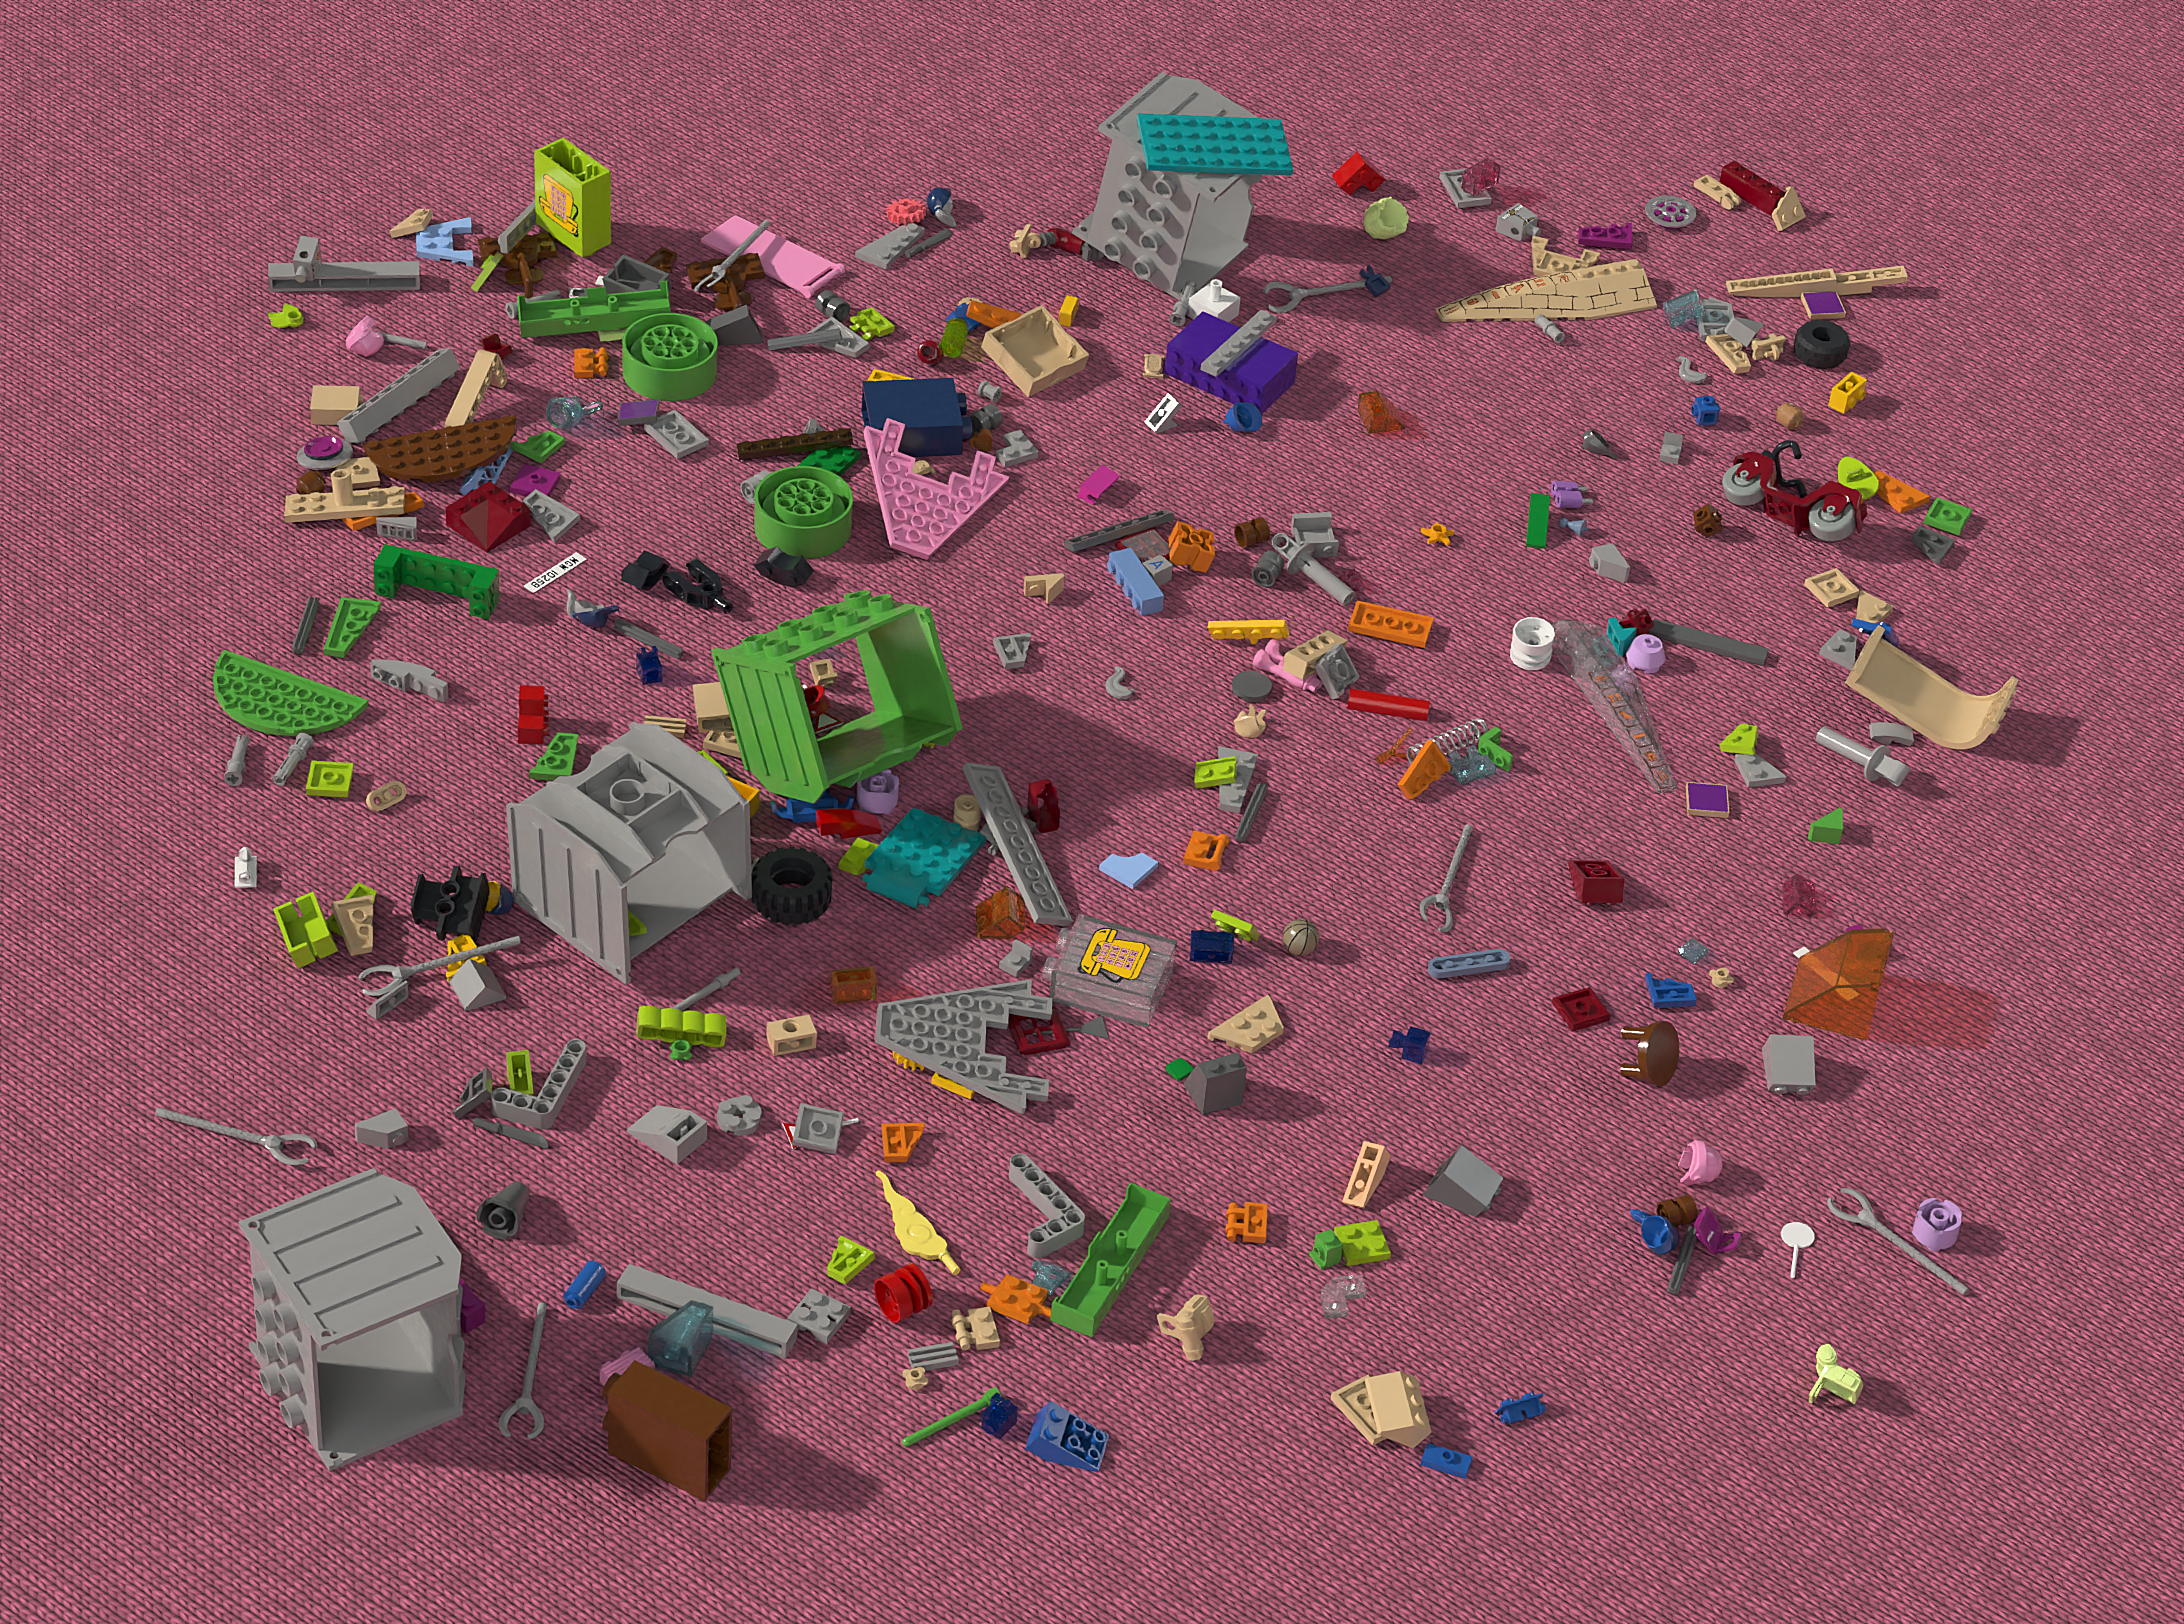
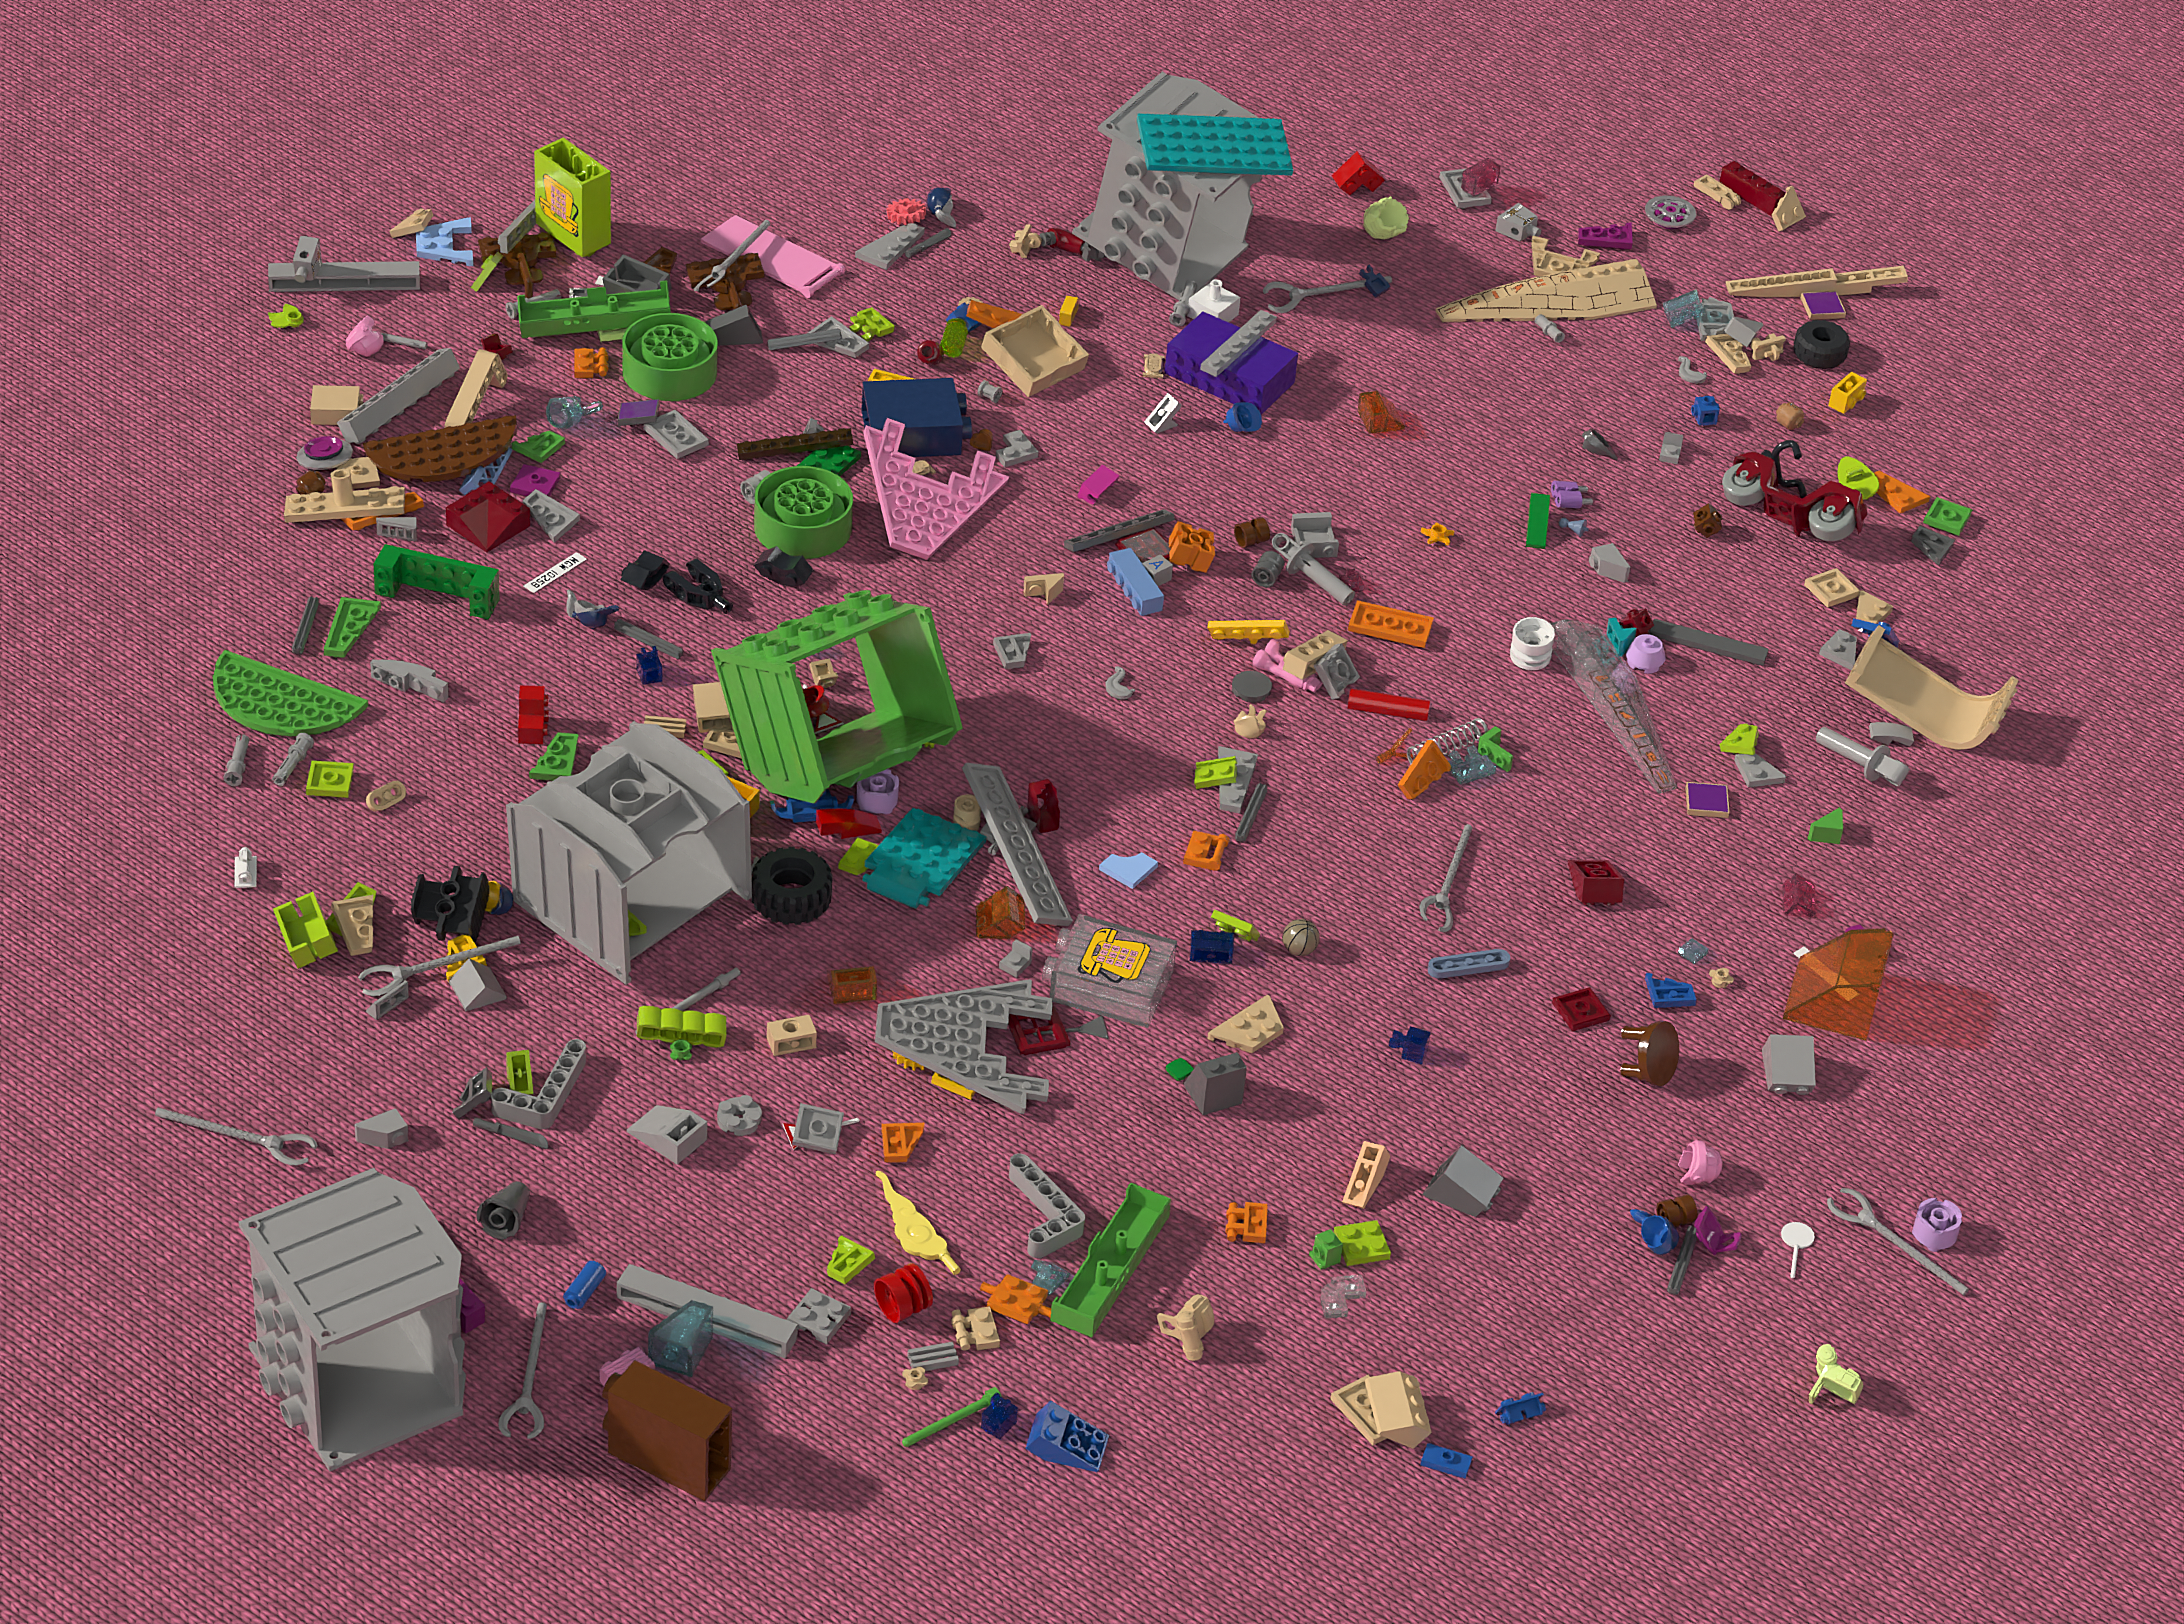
(832, 305): dark grey wheel -> none
(987, 417): dark grey wheel -> none

